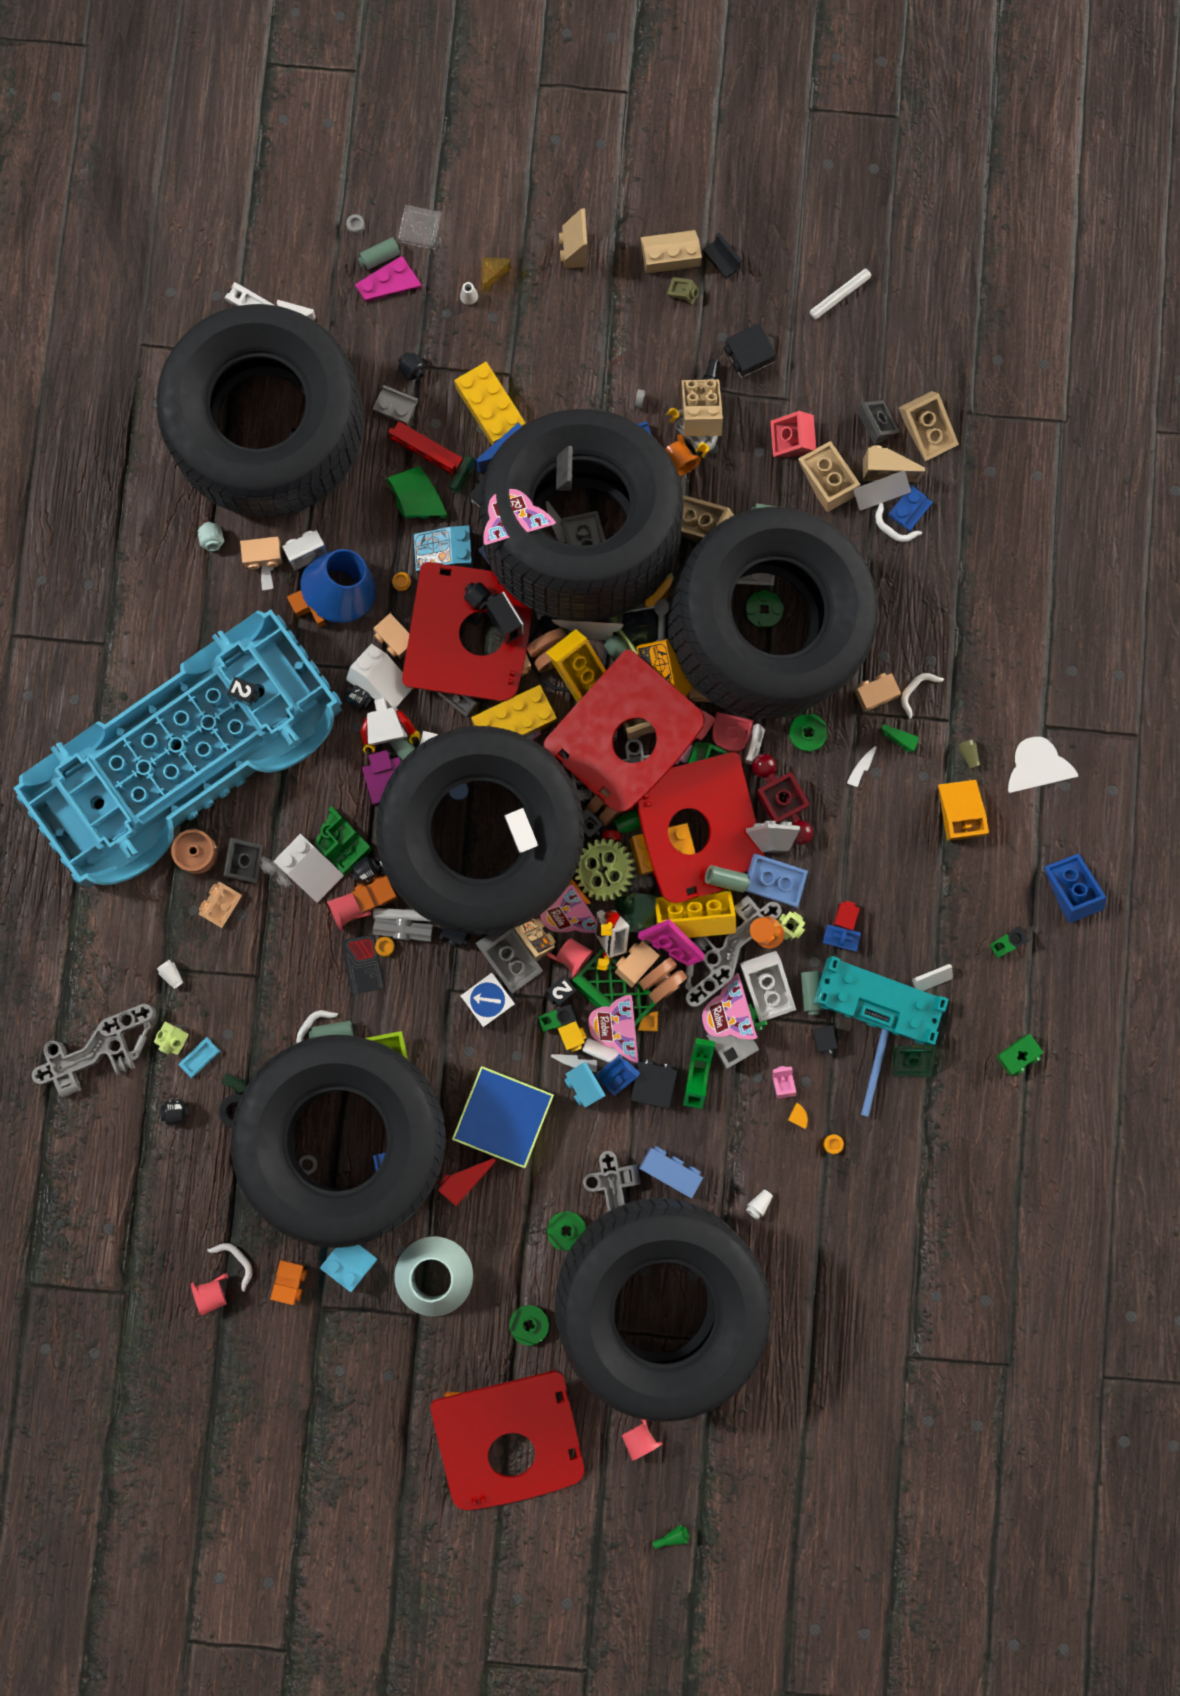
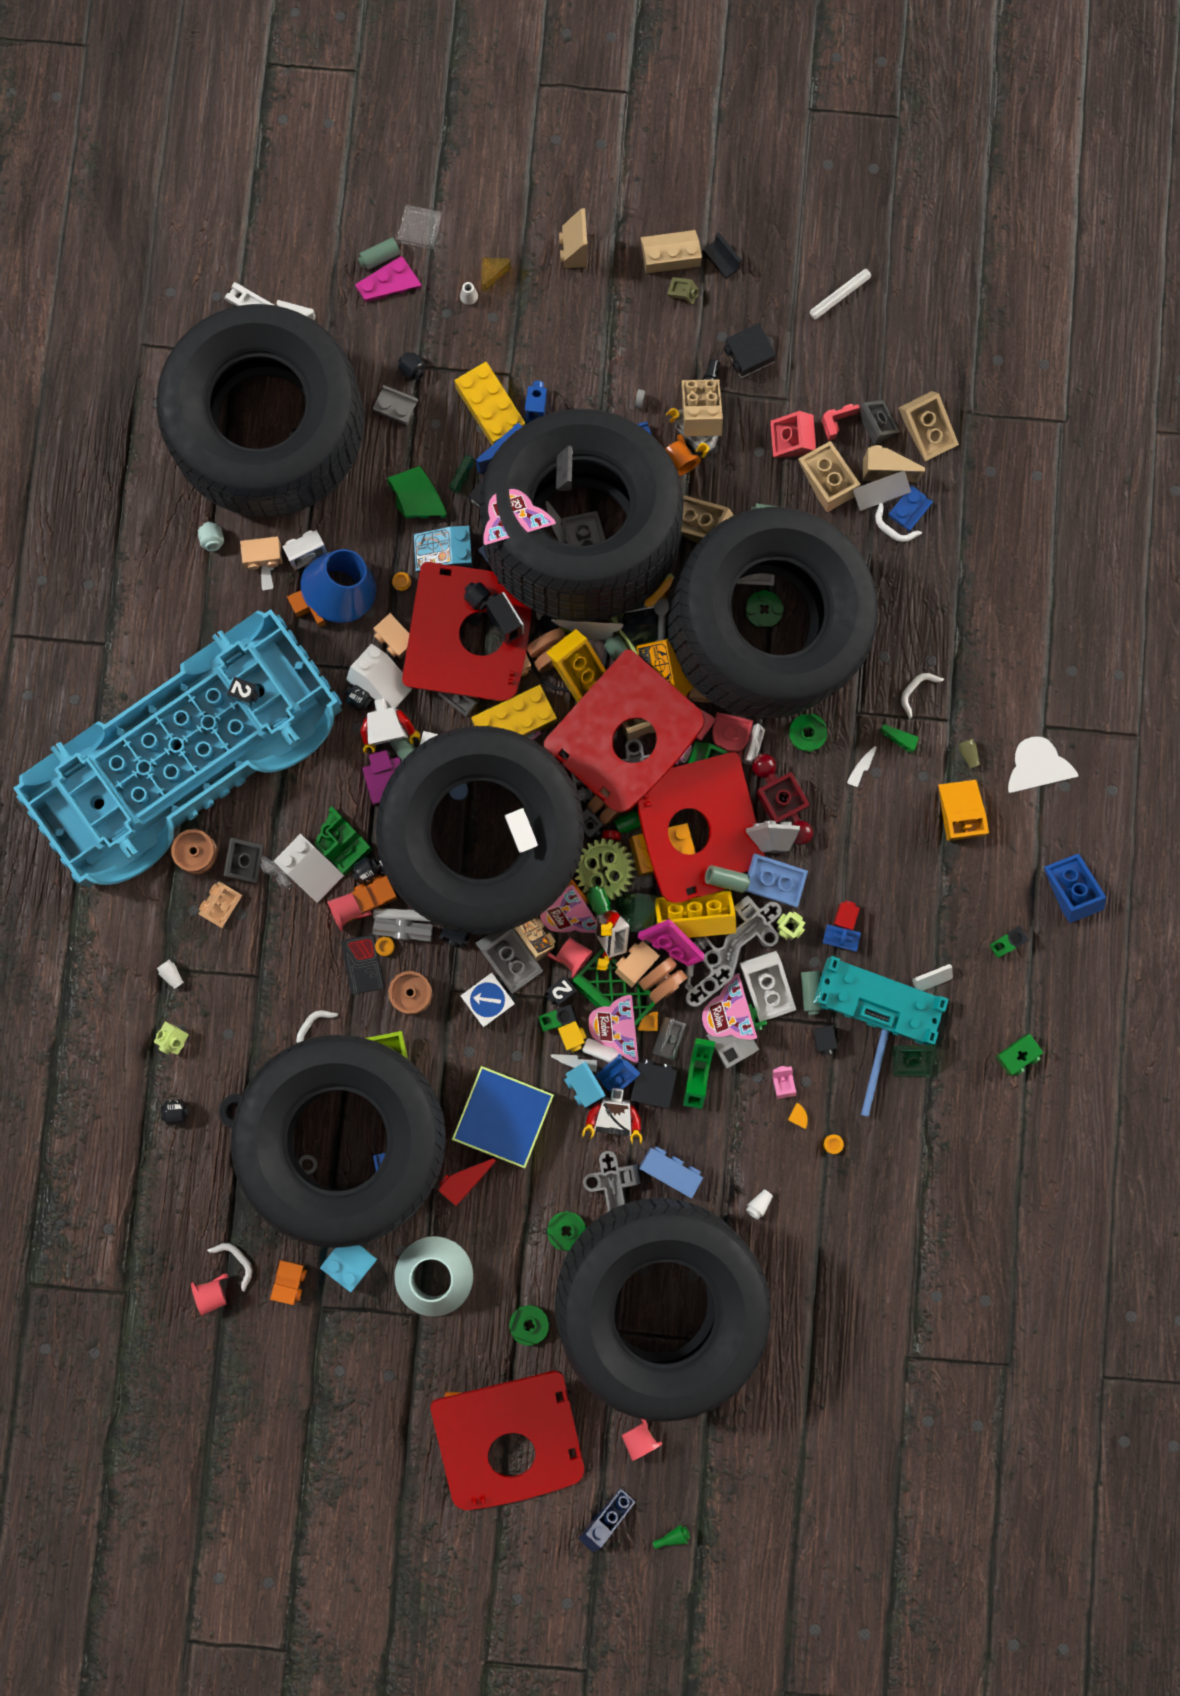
(66, 1065): light grey beam -> none
(199, 1057): medium azure tile -> none
(234, 1083): clear green pin -> none
(339, 1028): sand green brick -> none
(355, 224): light grey tile -> none
(410, 1004): none -> nougat wheel
(425, 448): red fence -> none
(535, 401): none -> blue torso
(598, 900): none -> green brick
(606, 1521): none -> dark blue slope
(614, 1117): none -> torso
(668, 1038): none -> flat silver slope
(767, 932): orange hat -> none
(830, 427): none -> coral bracket
(877, 692): light nougat brick -> none

